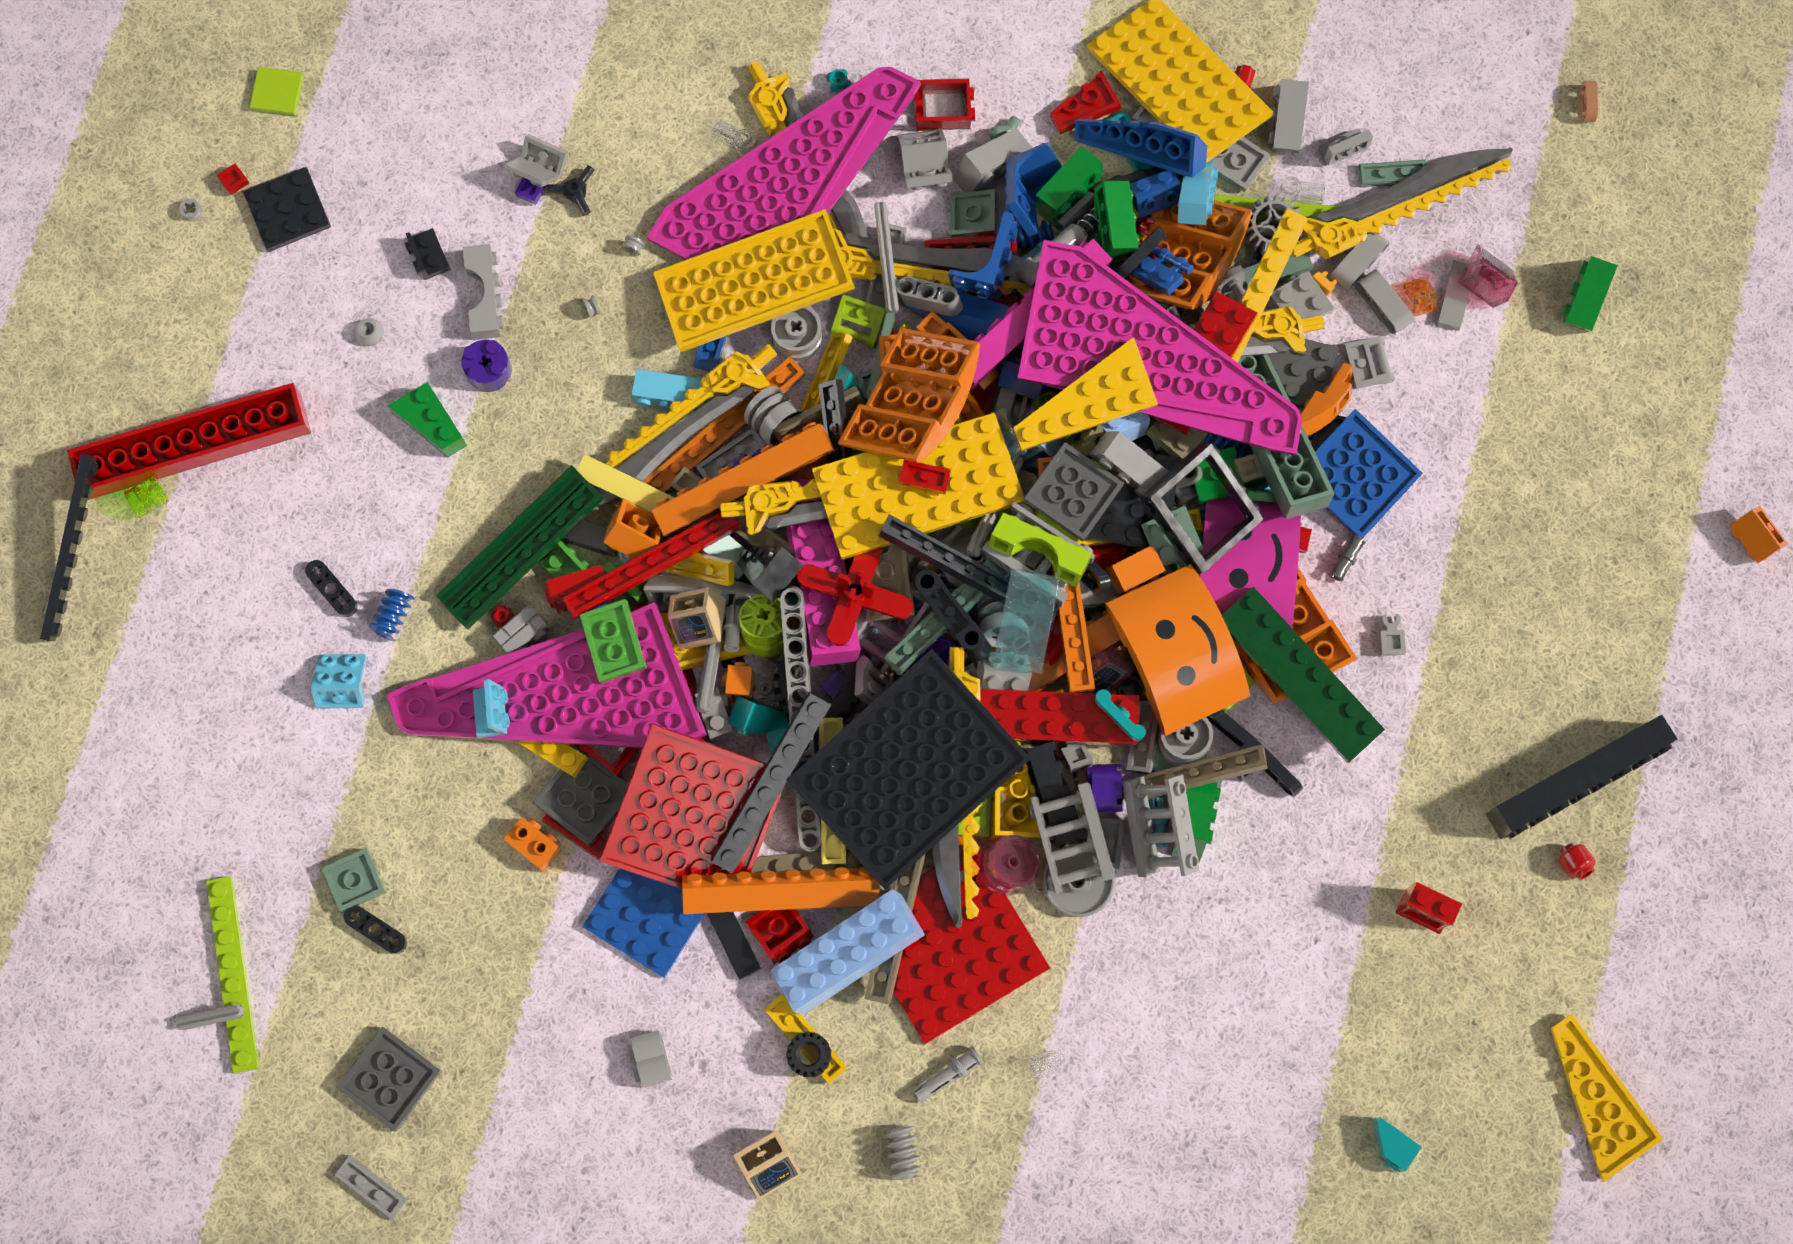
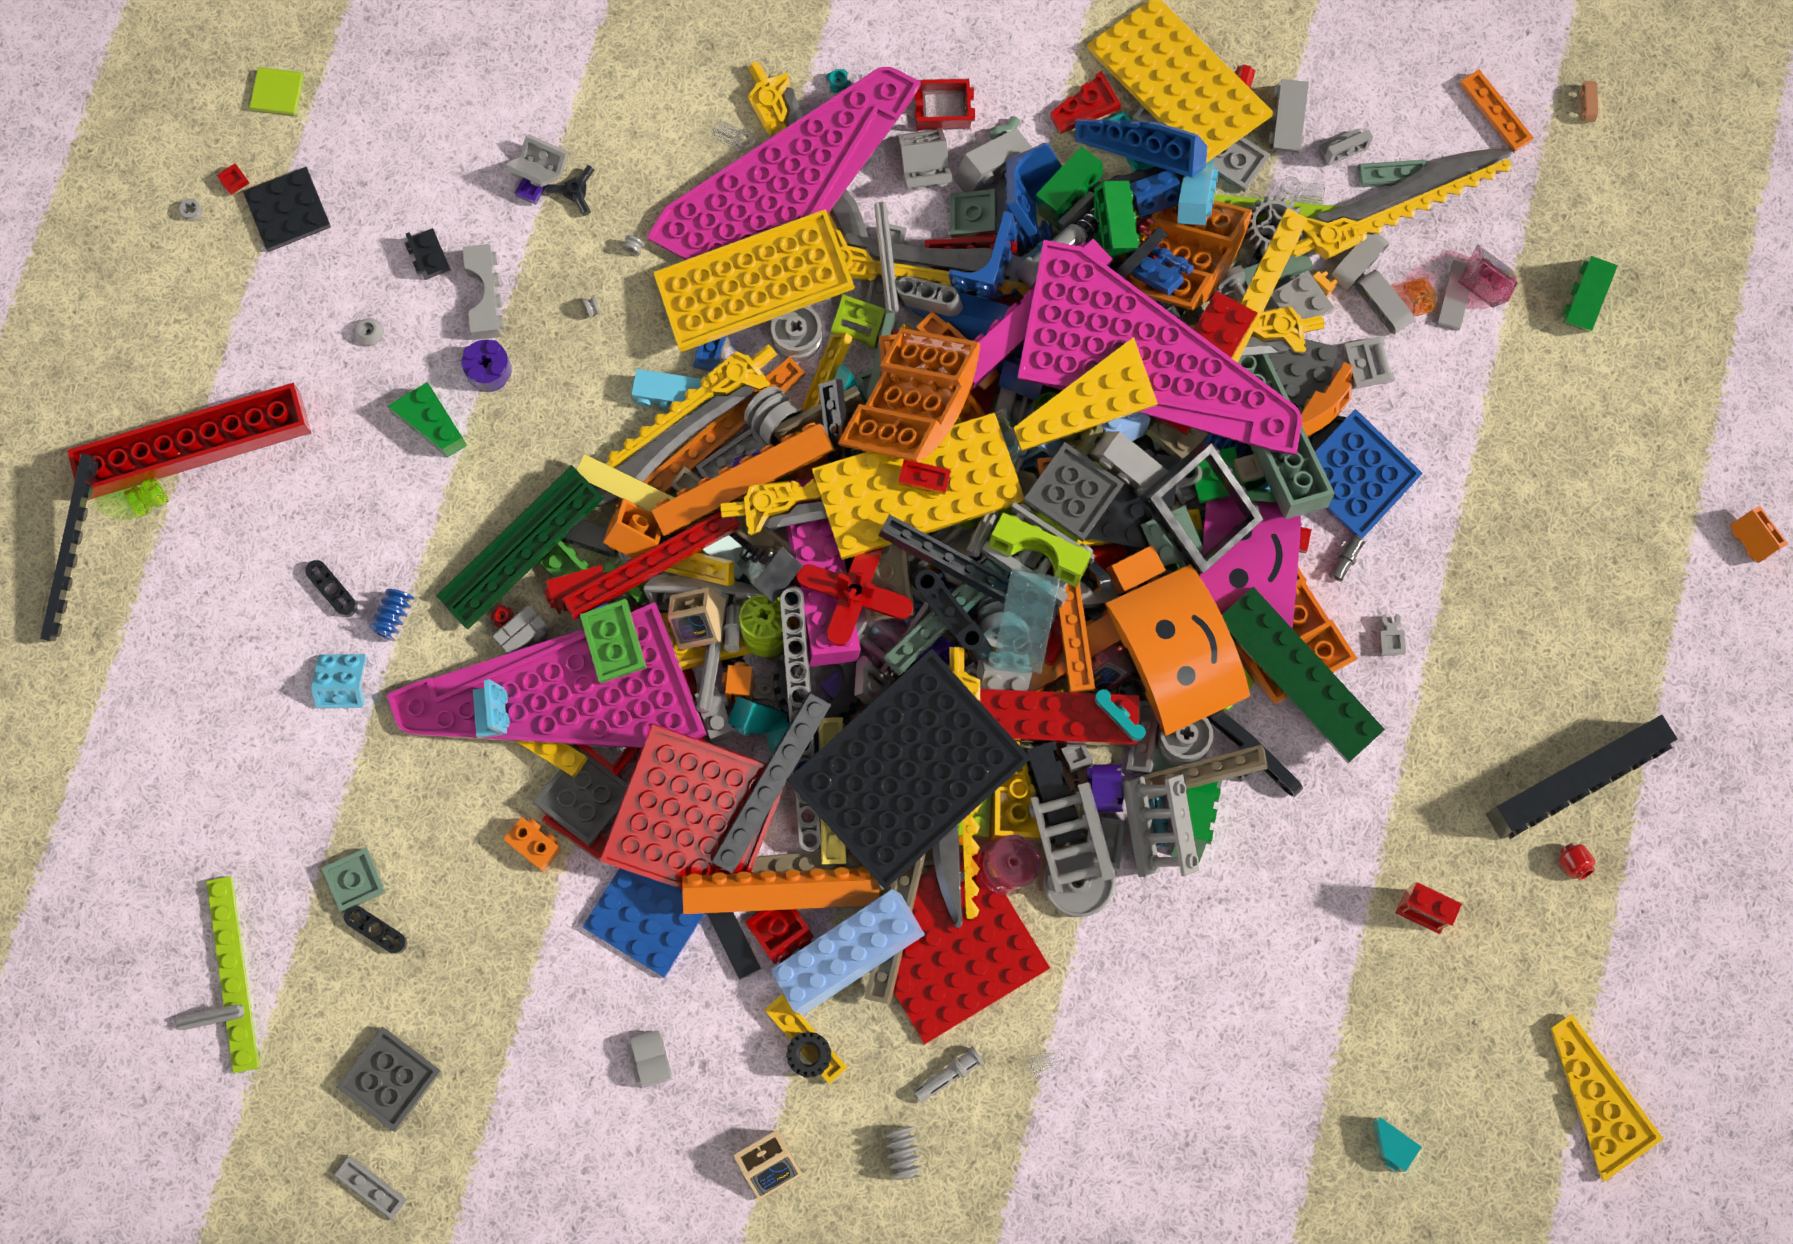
(1496, 110): none -> orange plate

